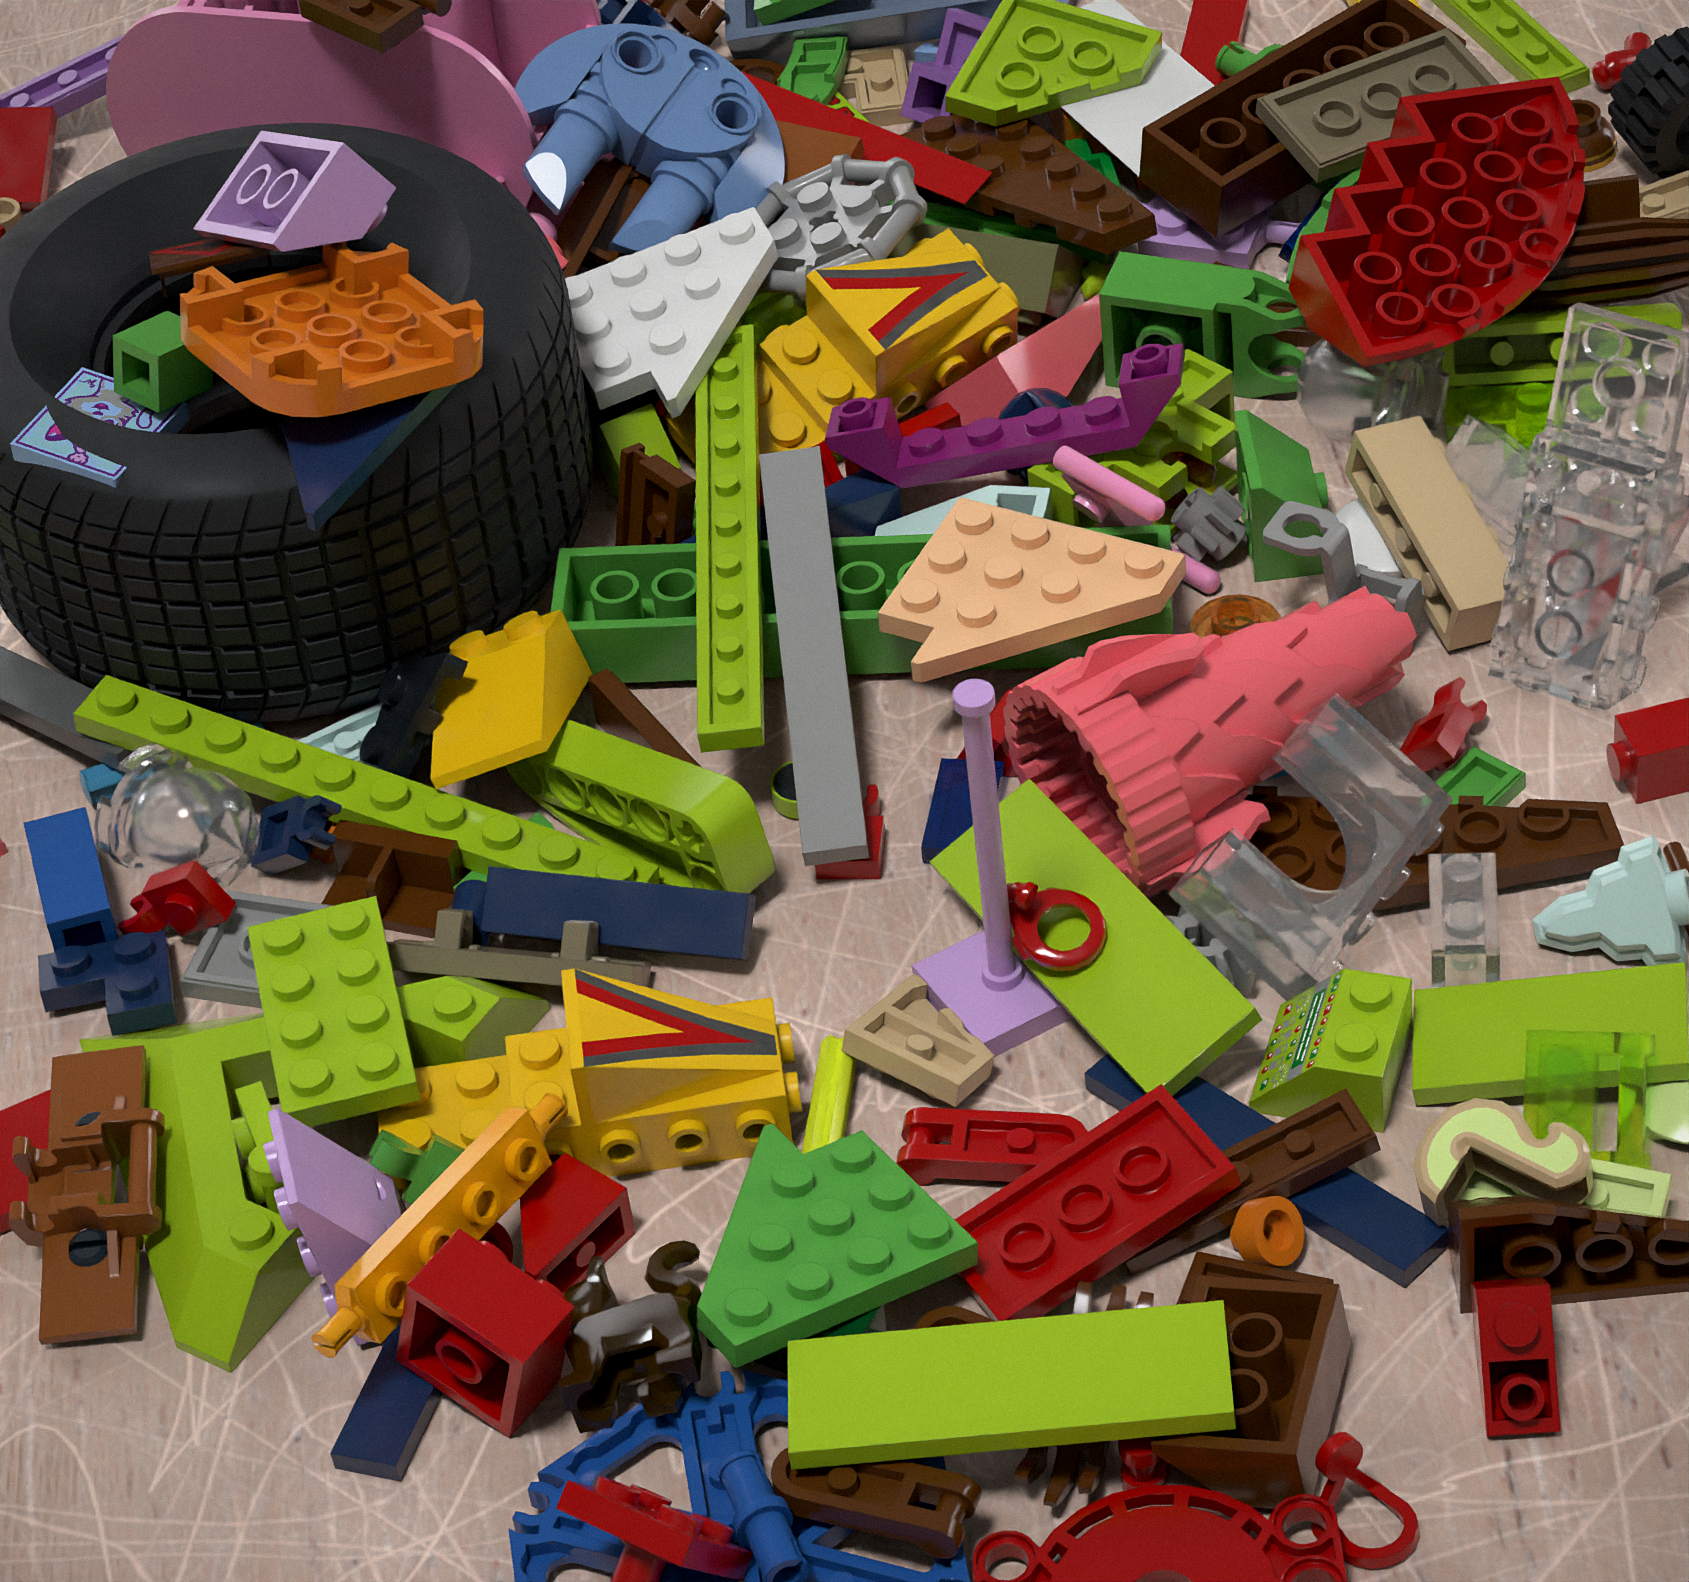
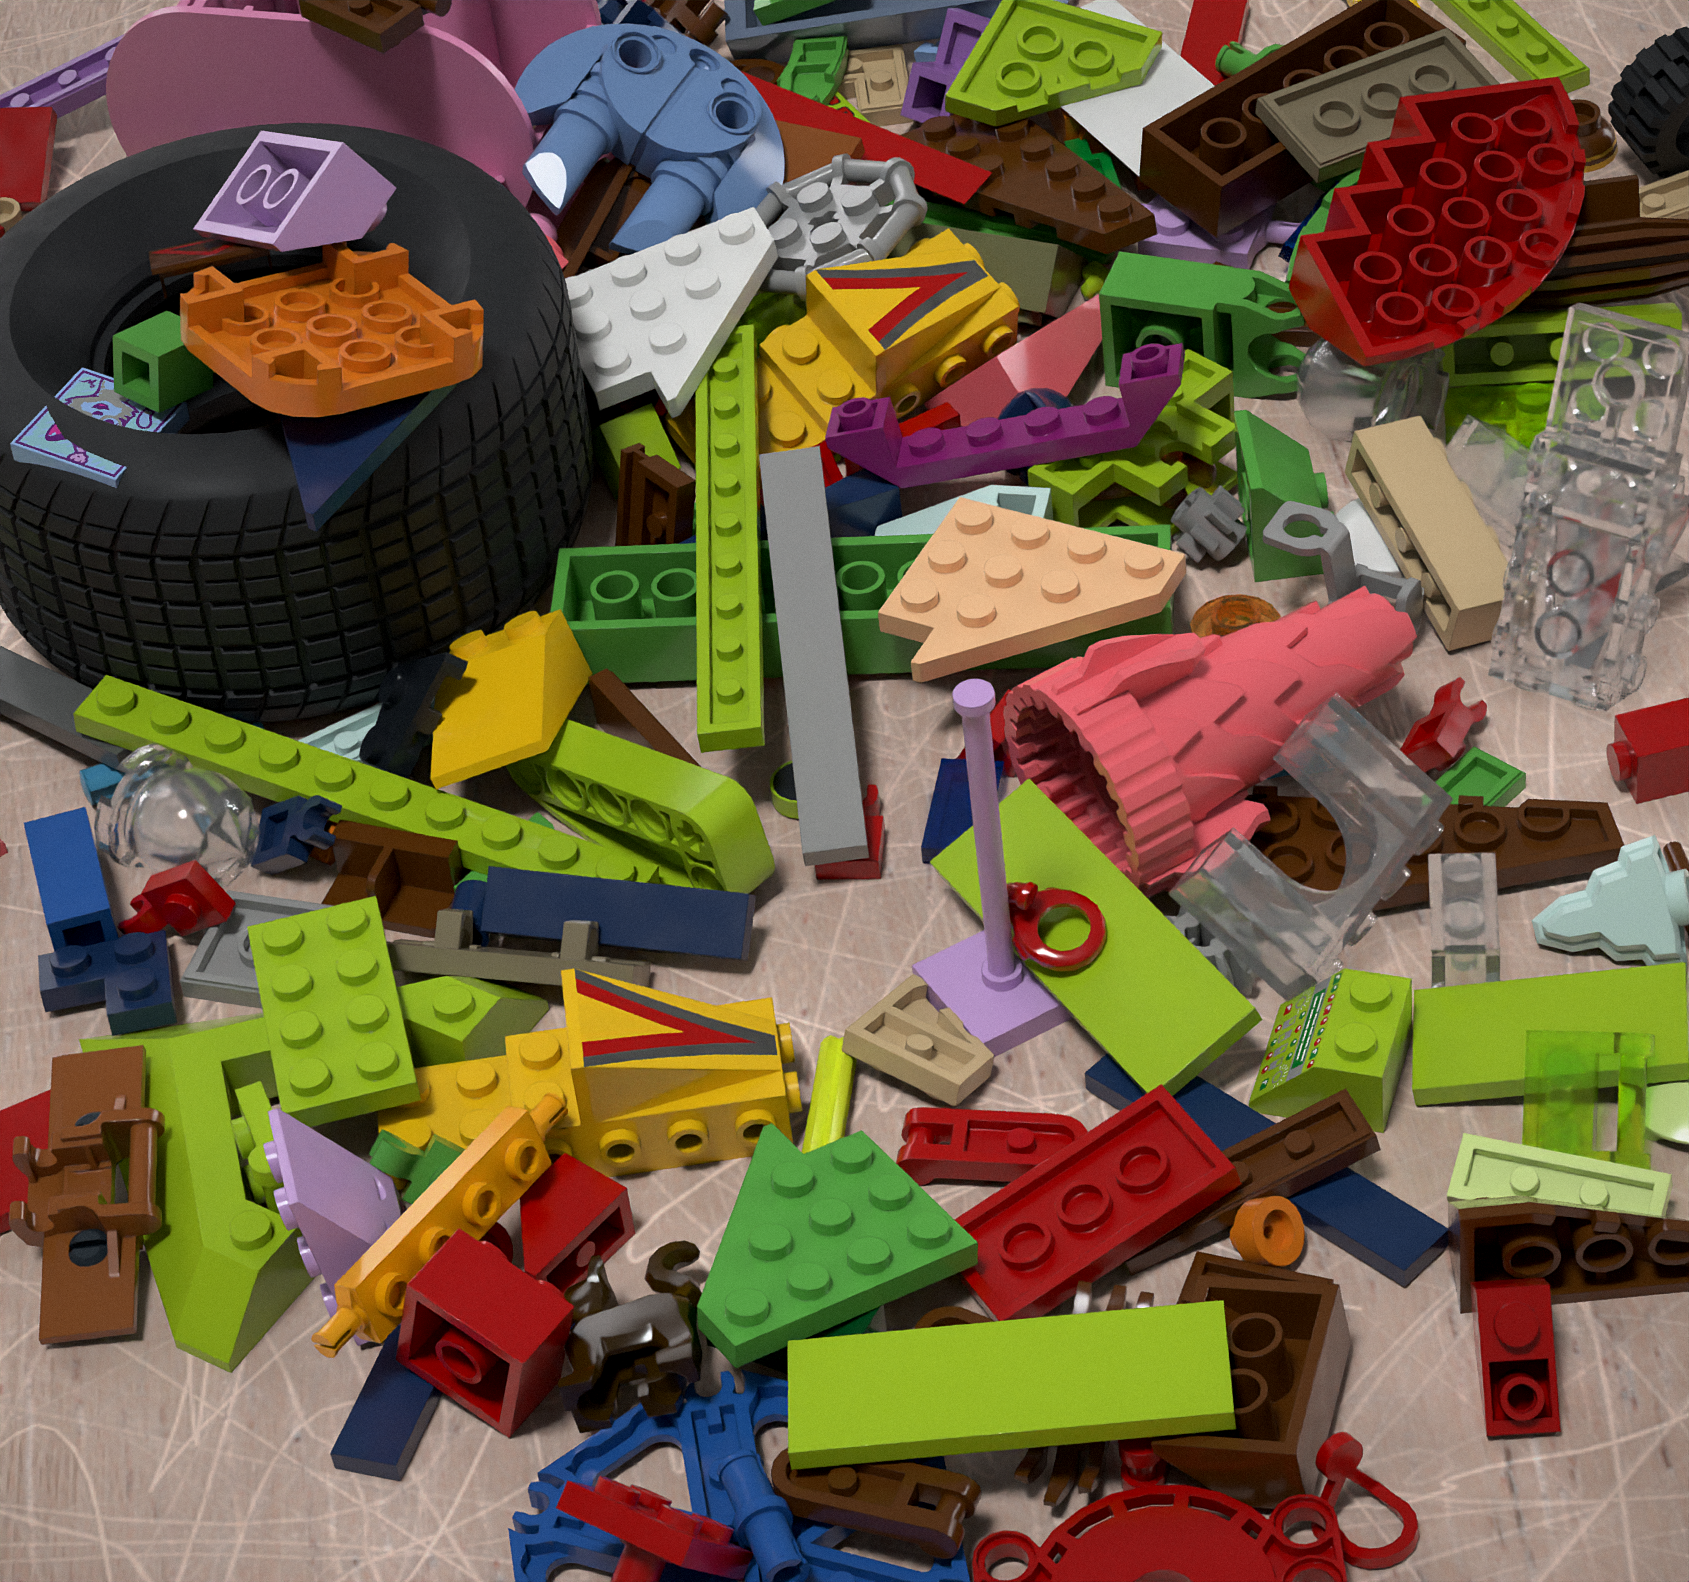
(1119, 502): bright pink plate -> none
(1499, 1144): tan animal -> none
(1608, 71): red arm -> none

